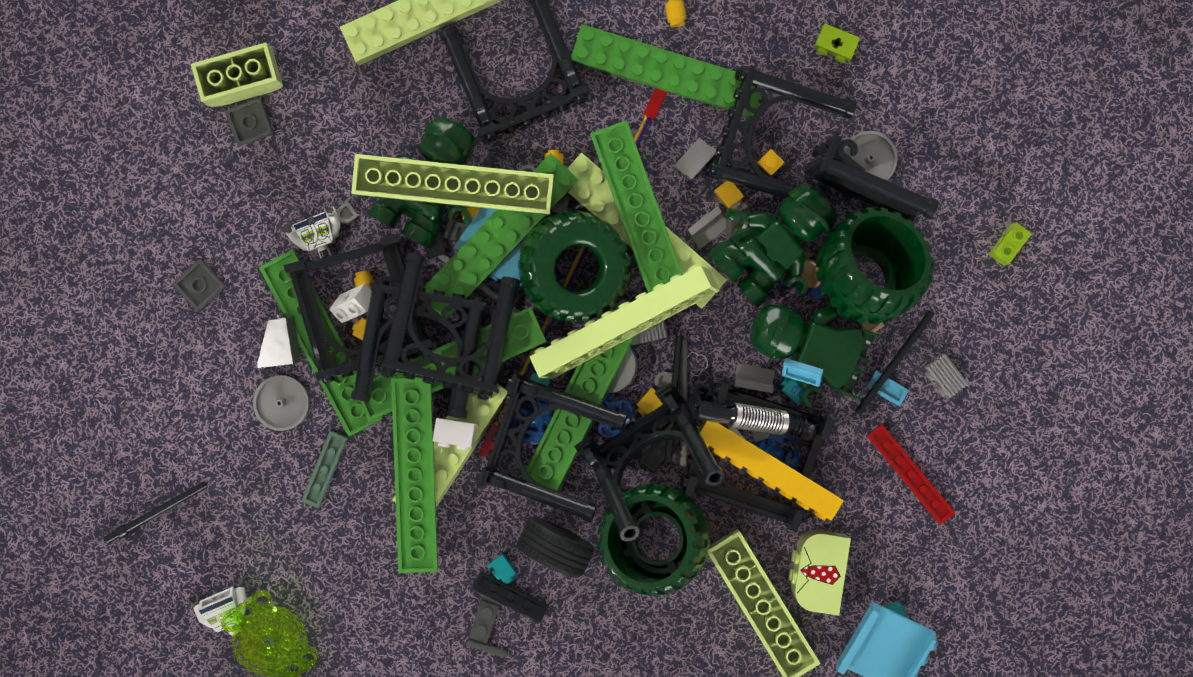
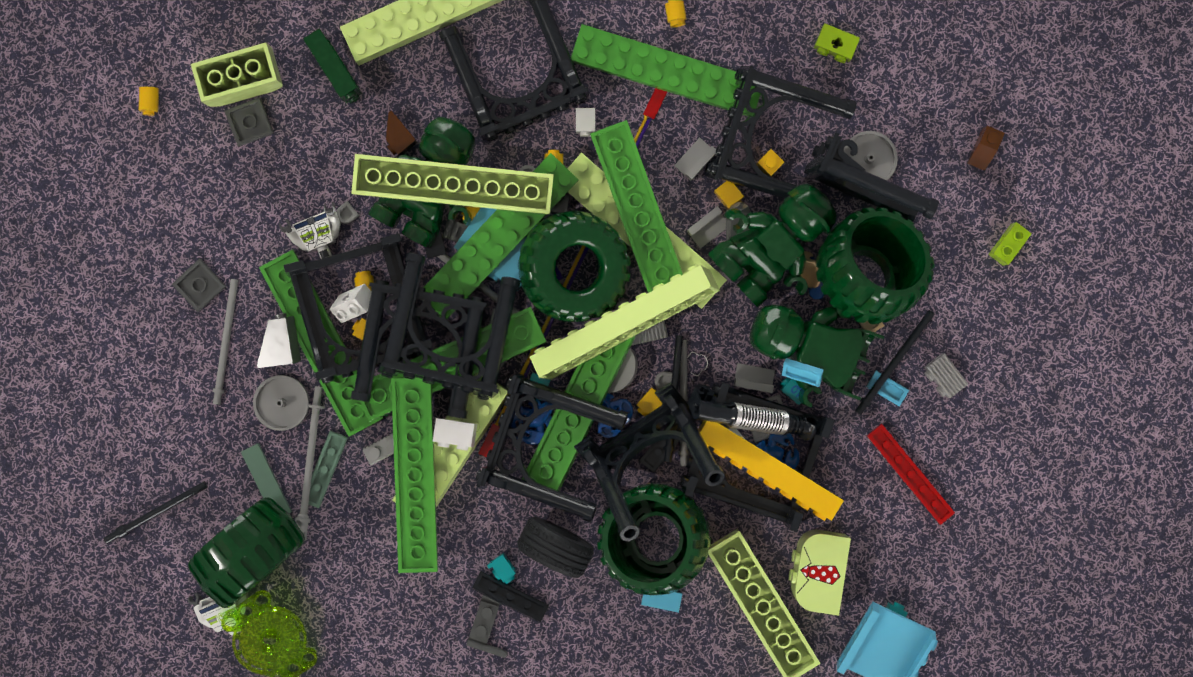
(148, 100): none -> yellow brick
(218, 390): none -> light grey bar
(245, 552): none -> dark green tyre
(264, 476): none -> sand green tile
(303, 519): none -> light grey bar
(333, 66): none -> dark green piece
(379, 450): none -> light grey brick
(398, 136): none -> reddish brown slope
(585, 121): none -> white brick
(667, 602): none -> medium azure tile
(985, 147): none -> reddish brown slope

